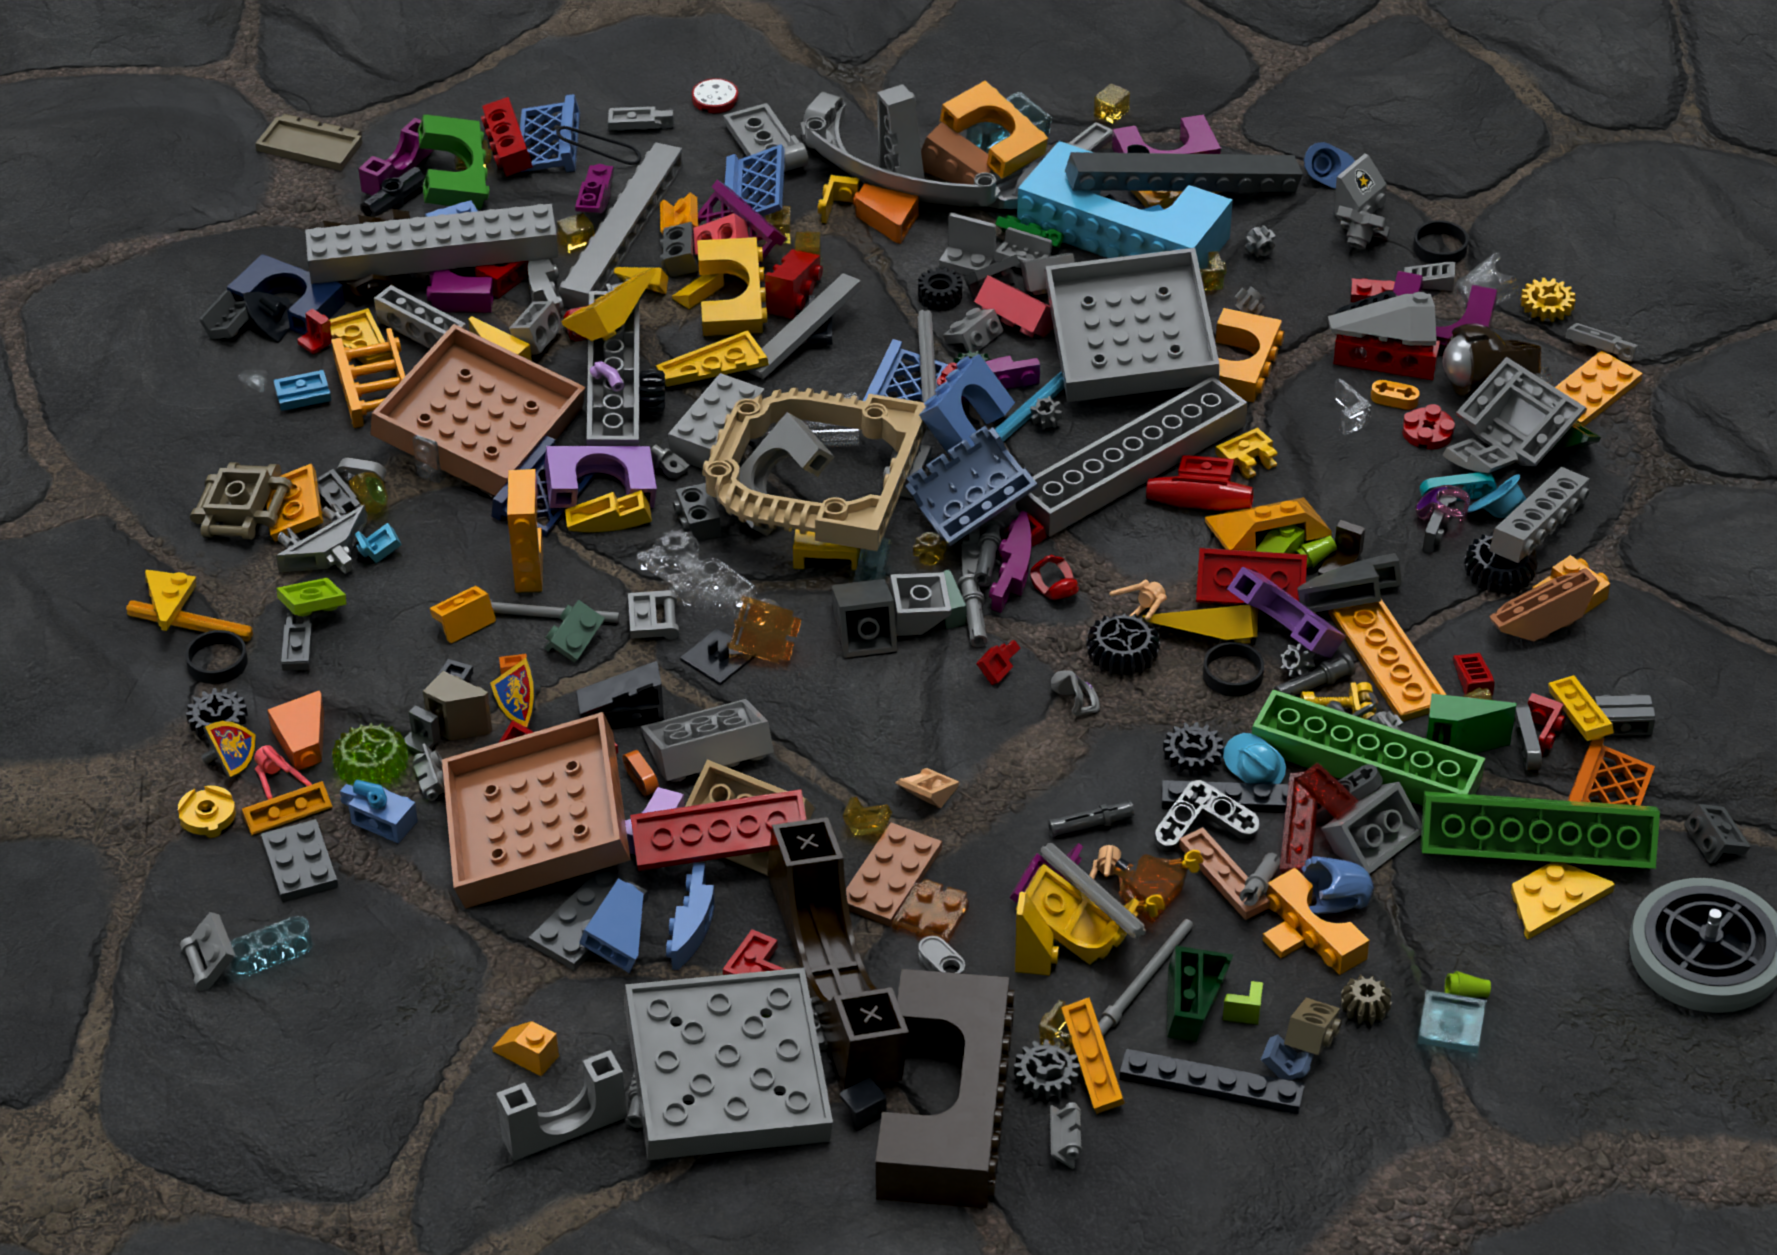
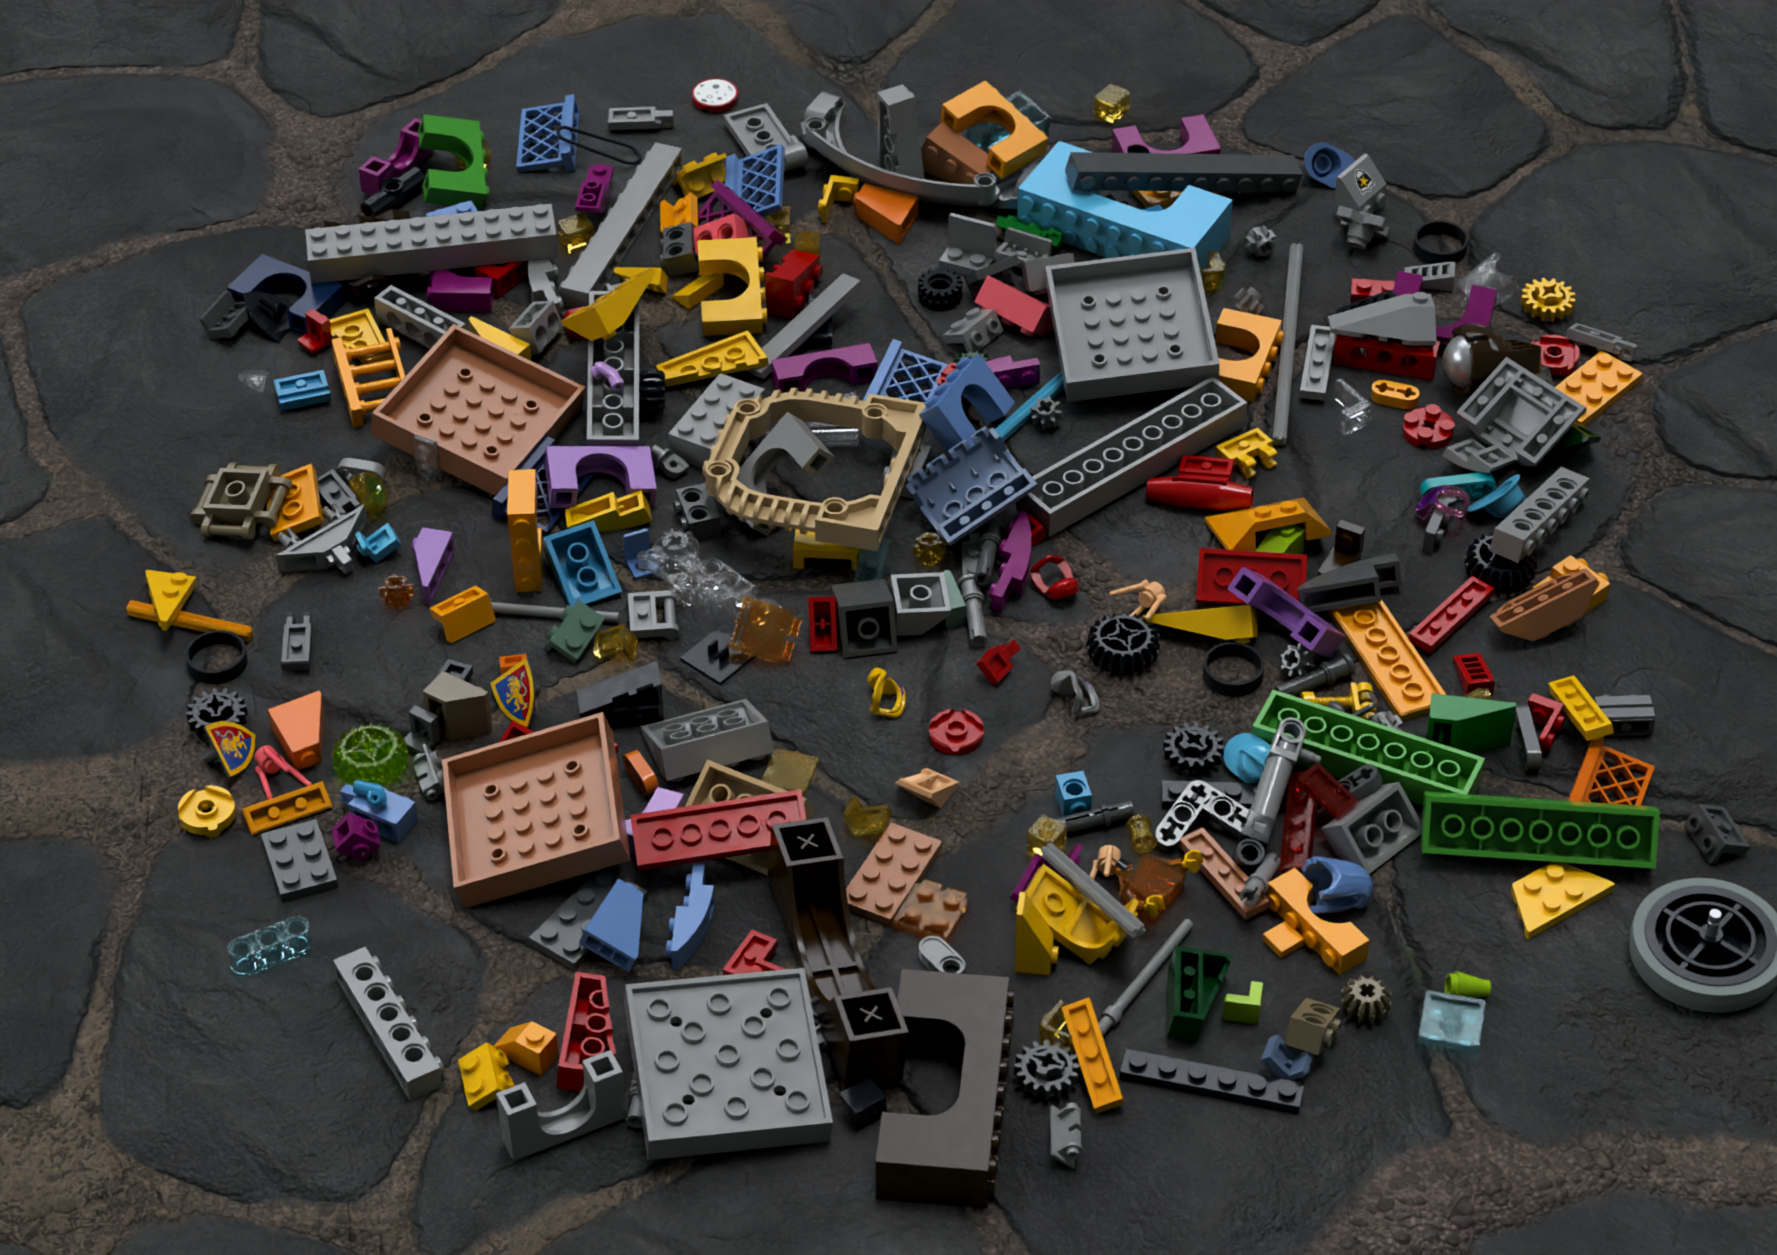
(215, 948): light grey plate -> none
(310, 141): dark tan hinge -> none
(311, 596): lime plate -> none
(356, 837): none -> magenta brick
(388, 1023): none -> light grey brick
(396, 590): none -> clear orange gear
(433, 555): none -> medium lavender slope
(484, 1075): none -> yellow bracket
(505, 137): red brick -> none
(581, 564): none -> dark azure slope
(586, 1029): none -> red wedge
(615, 640): none -> clear yellow bracket
(633, 544): none -> medium blue bracket
(701, 176): none -> yellow bracket
(790, 770): none -> clear yellow piece
(822, 623): none -> red slope
(852, 363): none -> magenta arch
(885, 685): none -> yellow piece
(927, 356): light grey axle -> none
(956, 732): none -> red tile
(1046, 831): none -> clear yellow brick
(1073, 793): none -> dark azure brick
(1093, 137): light grey tile -> none
(1141, 833): none -> clear yellow bush
(1270, 792): none -> light grey piece
(1287, 345): none -> light grey axle
(1317, 363): none -> light grey plate
(1317, 550): lime cone -> none
(1451, 614): none -> red plate
(1566, 354): none -> red plate

